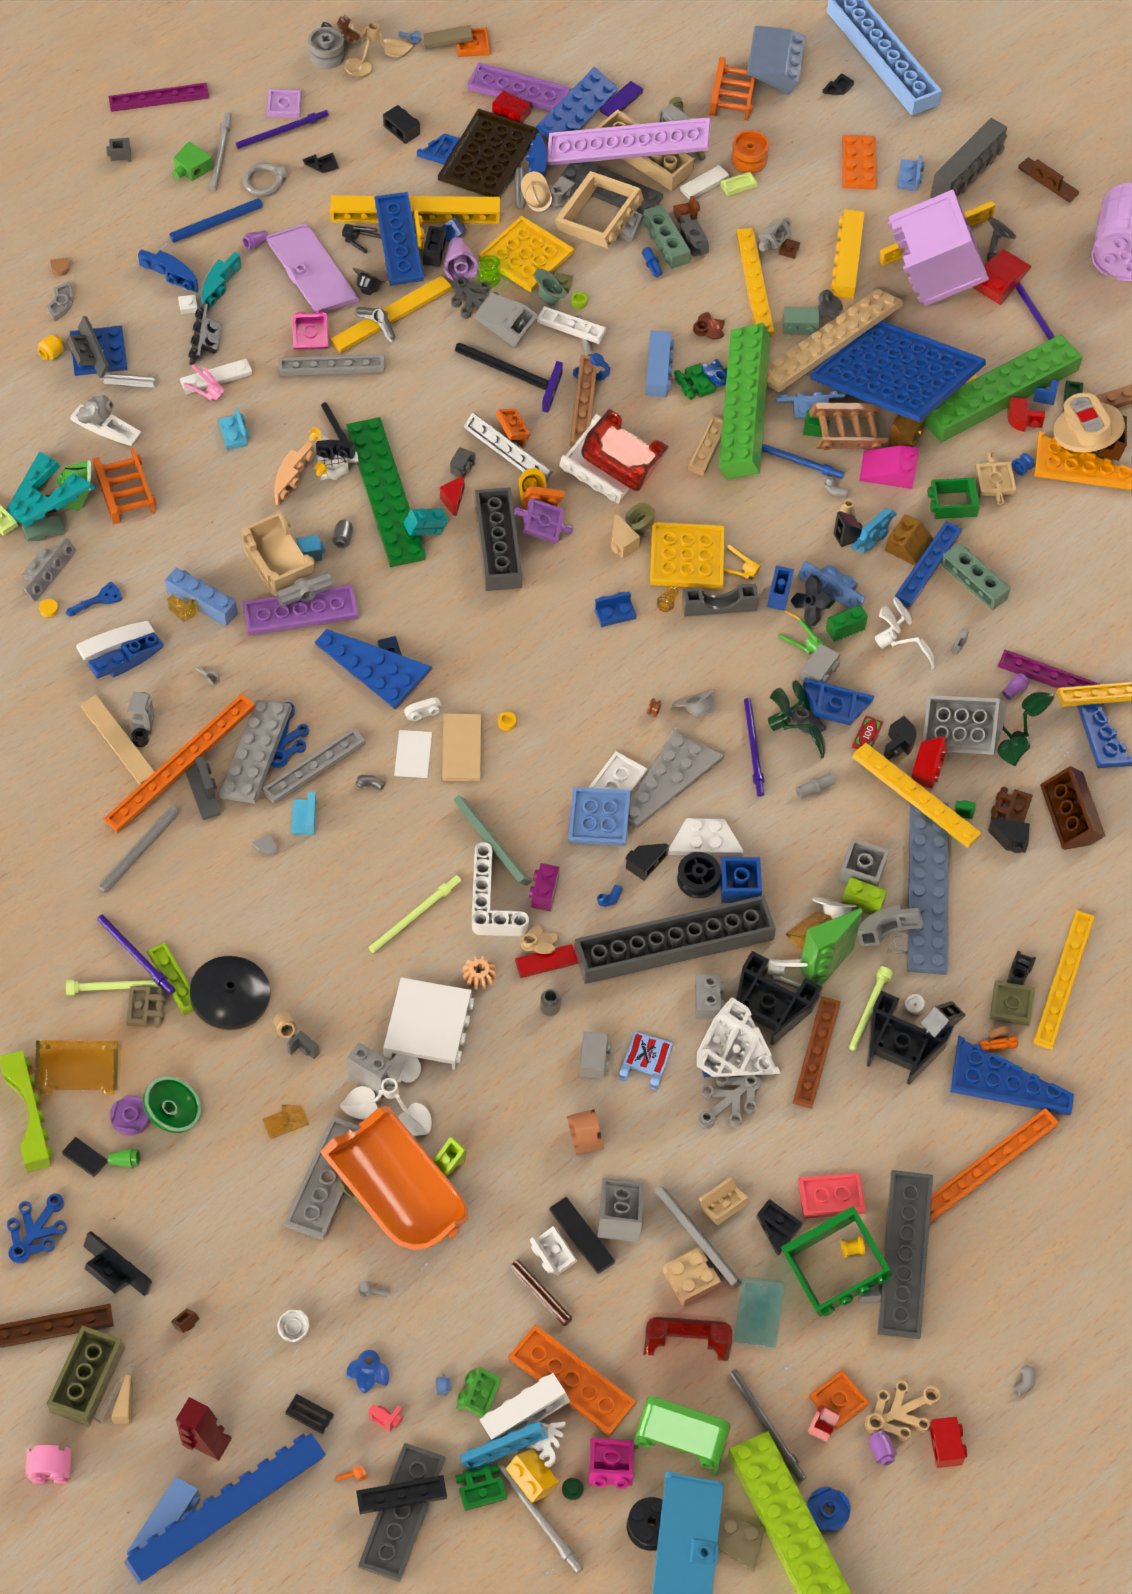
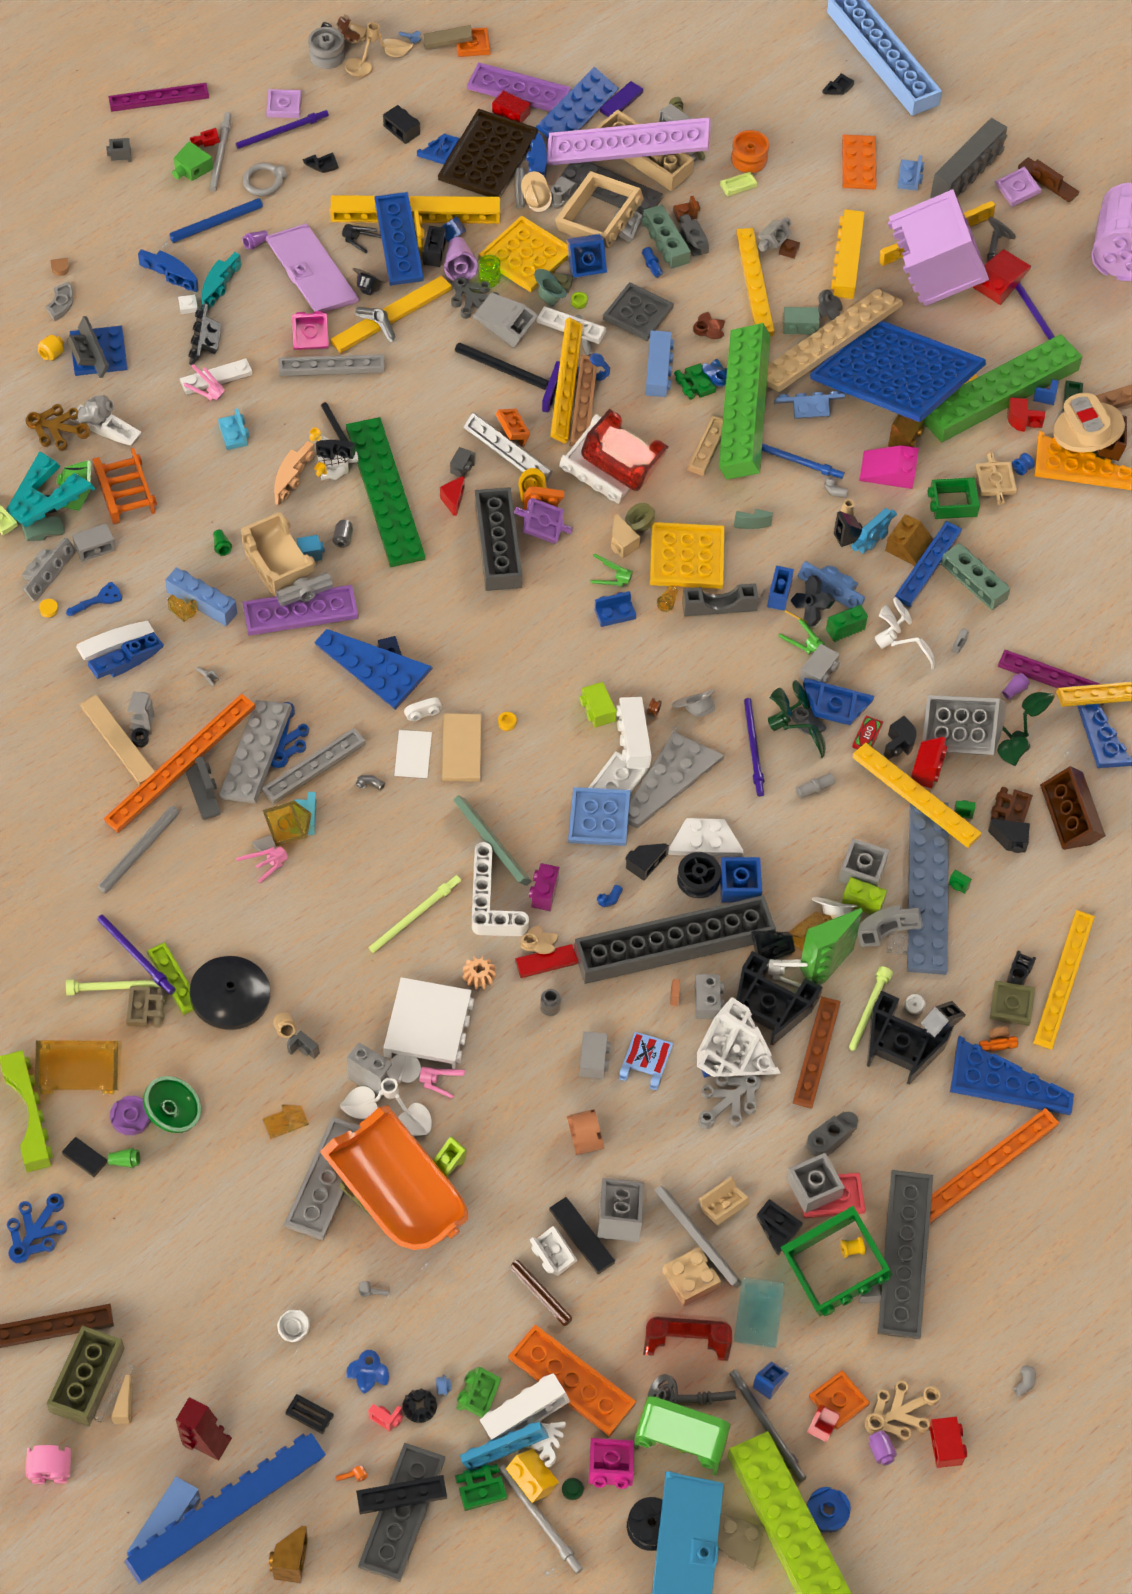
(55, 425): none -> pearl gold plant
(94, 542): none -> light grey brick
(112, 1268): black bracket -> none
(128, 380): axle -> none
(185, 1321): reddish brown plate -> none
(207, 138): none -> red plate
(221, 543): none -> green cone
(274, 857): none -> bright pink plant
(287, 822): none -> clear yellow slope
(289, 1556): none -> pearl gold slope
(420, 1415): none -> black gear
(425, 521): teal brick -> none
(430, 1076): none -> bright pink plant
(566, 380): none -> yellow tile
(586, 255): none -> blue brick
(598, 704): none -> lime brick
(622, 574): none -> bright green plant
(633, 732): none -> white brick
(638, 311): none -> dark grey plate
(675, 987): none -> nougat tile
(692, 1398): none -> dark grey dish
(704, 182): white tile -> none
(721, 80): orange fence -> none
(750, 567): yellow plant -> none
(758, 520): none -> sand green slope
(769, 1380): none -> blue slope
(773, 943): none -> black wing
(776, 57): sand blue slope -> none
(812, 426): green brick -> none
(815, 1182): none -> light grey brick
(843, 1125): none -> dark grey piece
(848, 410): medium nougat fence -> none
(959, 881): none -> green plate
(1018, 186): none -> lavender tile

